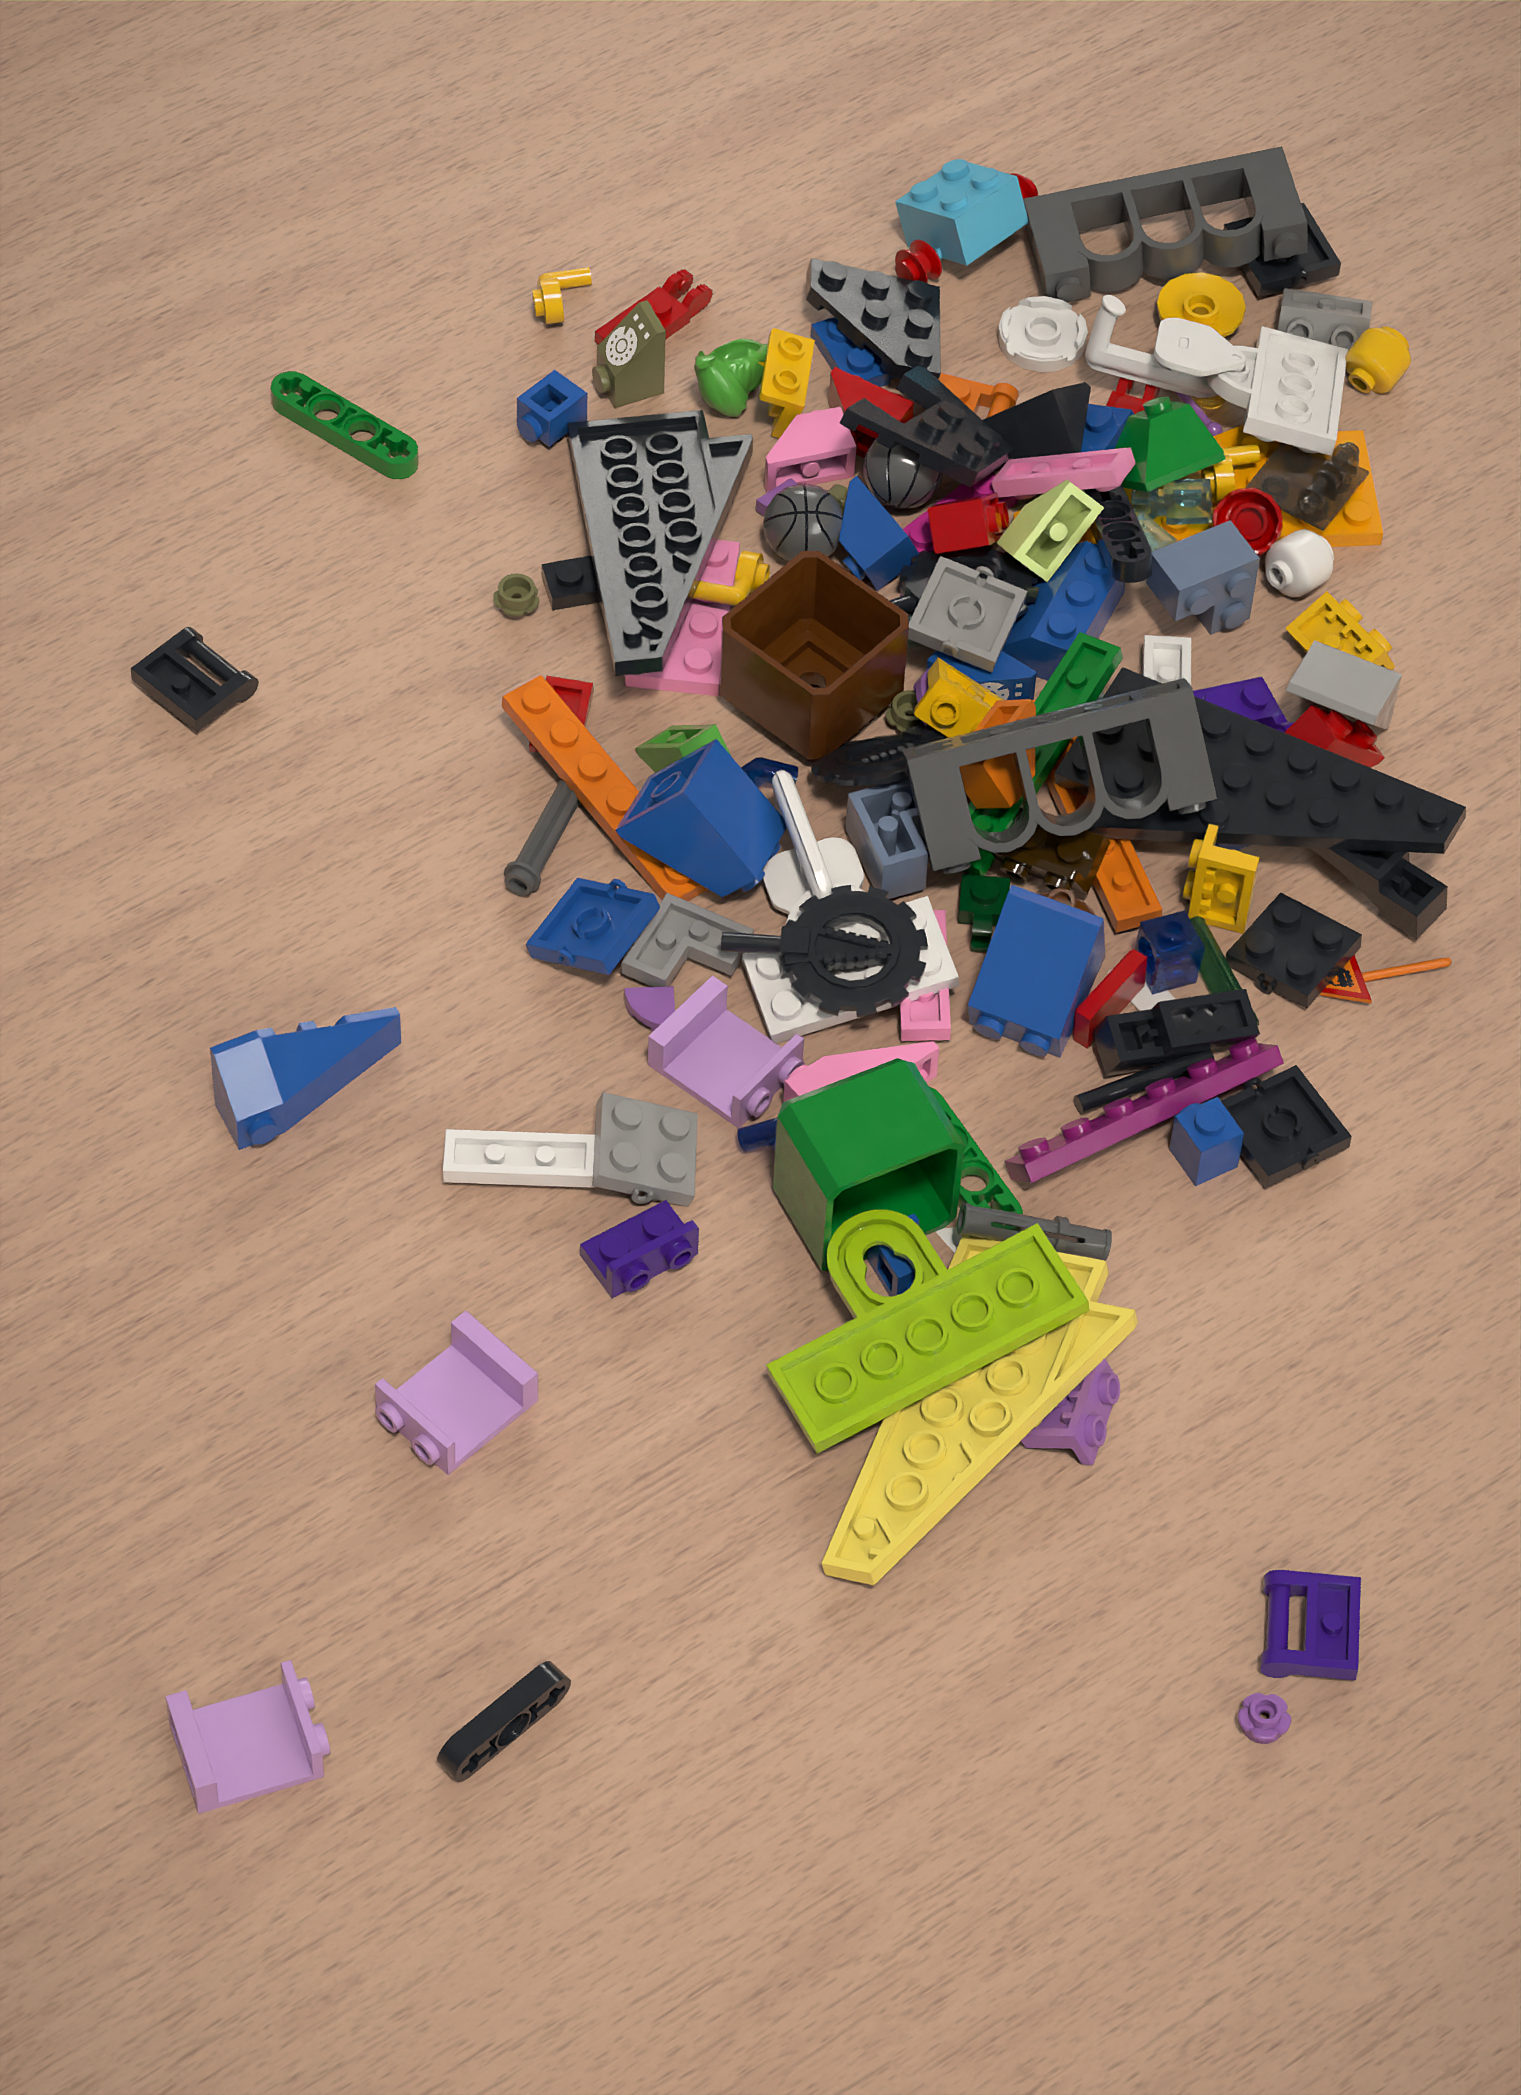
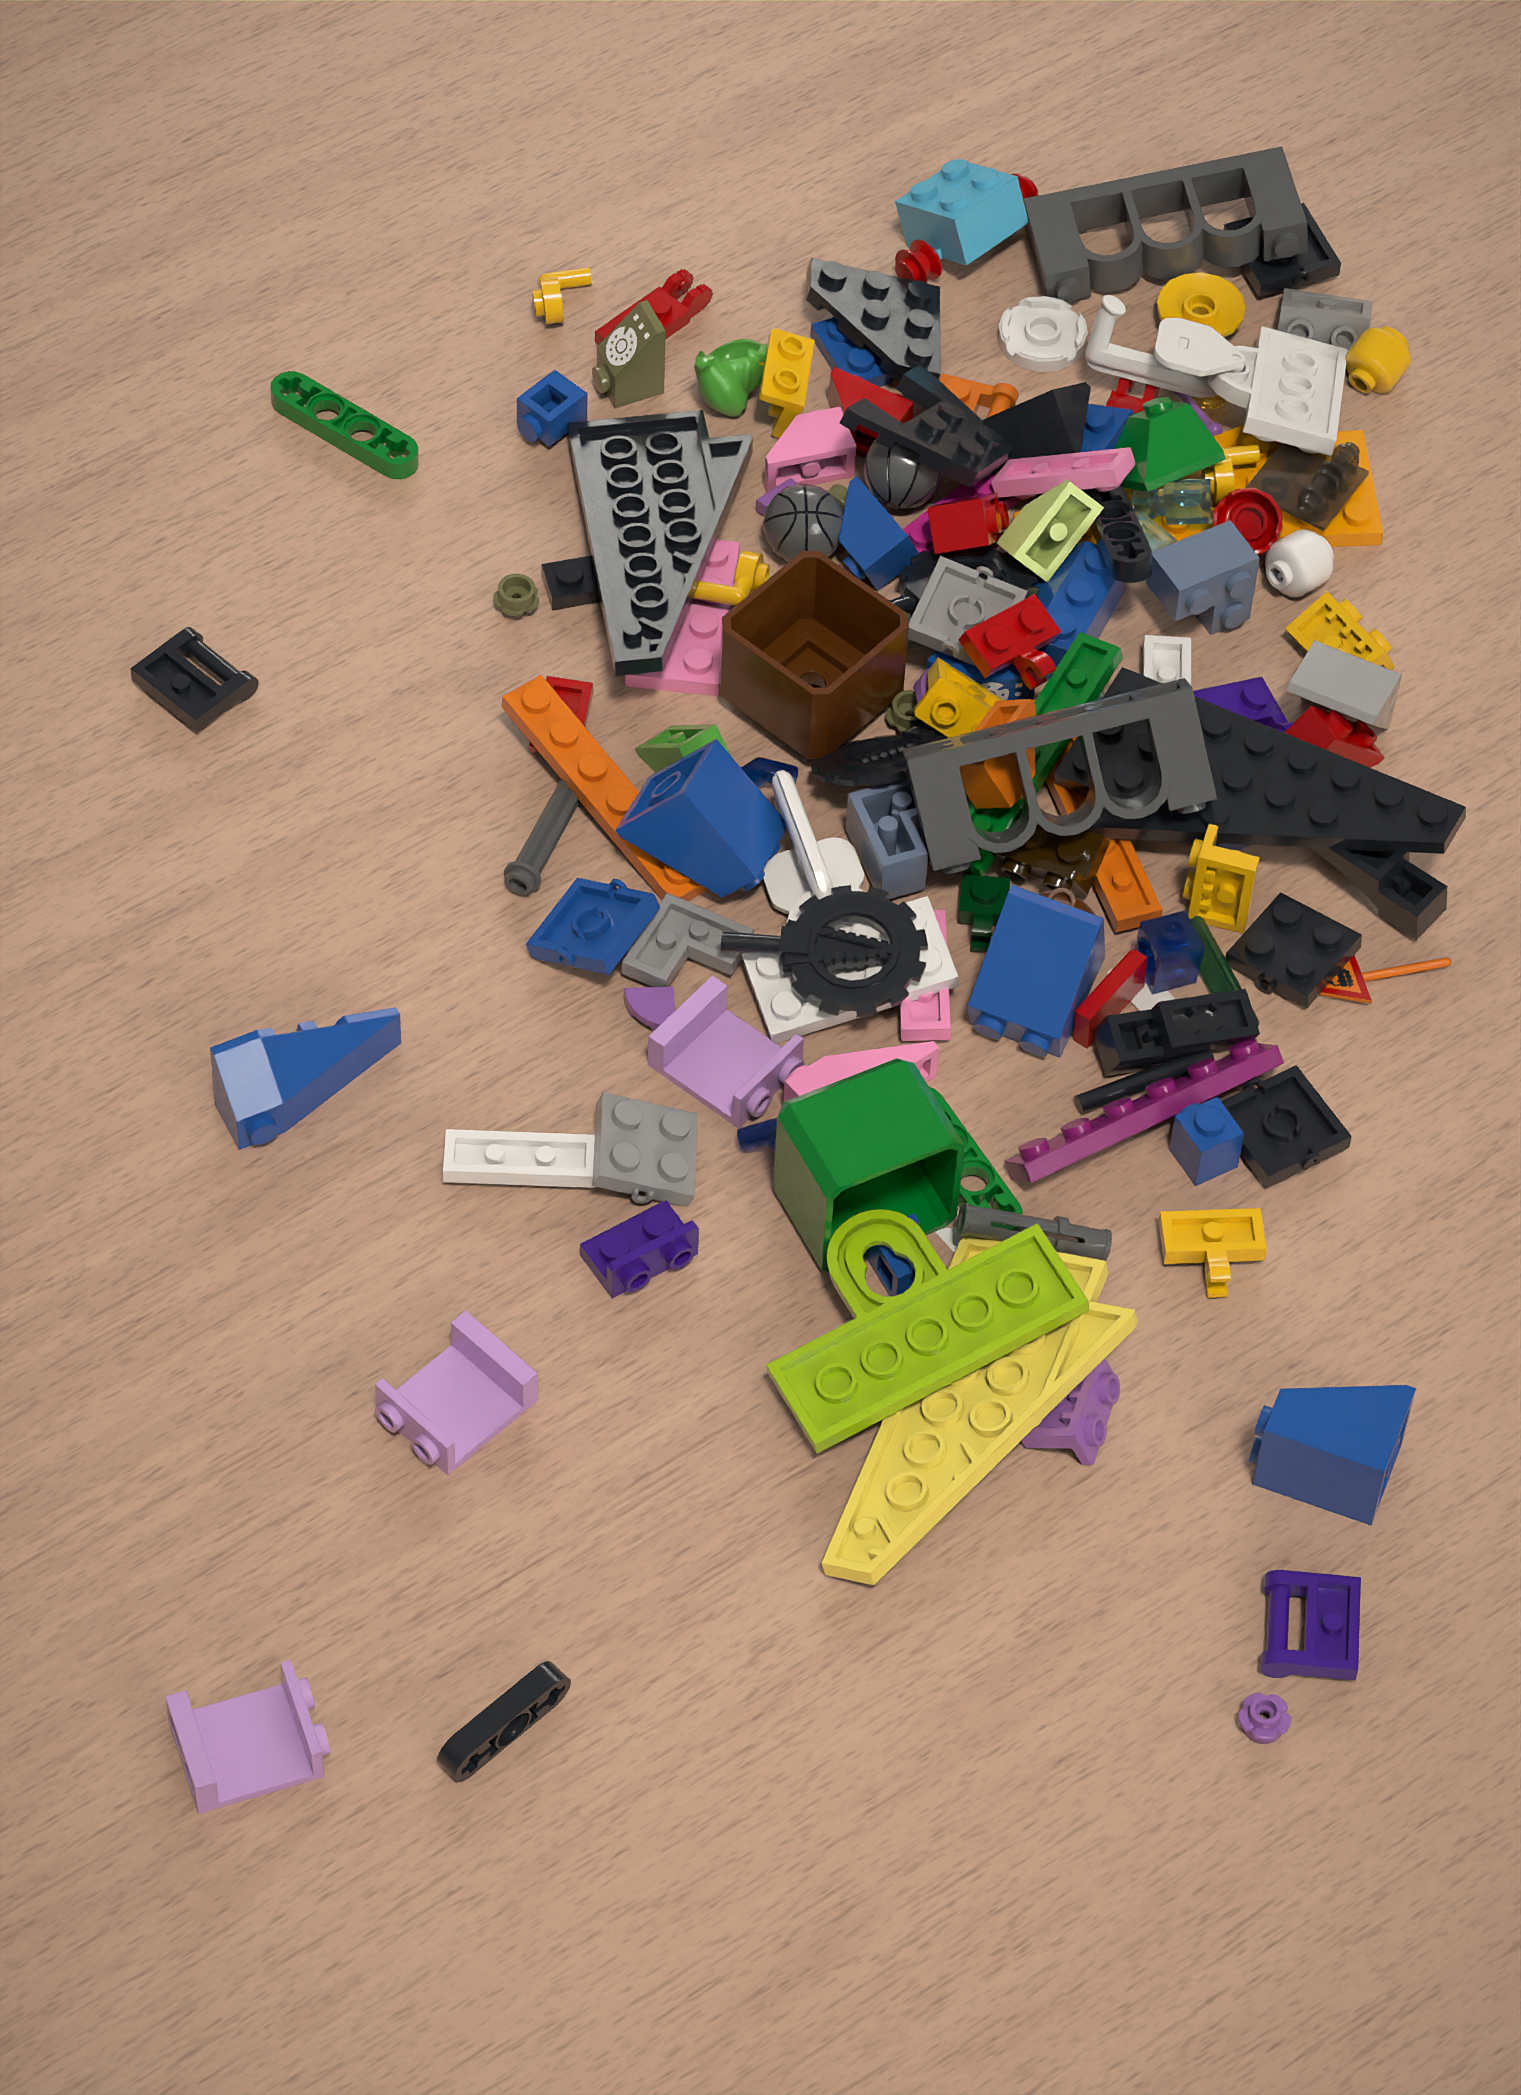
(1014, 639): none -> red plate
(1213, 1239): none -> yellow plate
(1332, 1445): none -> blue slope

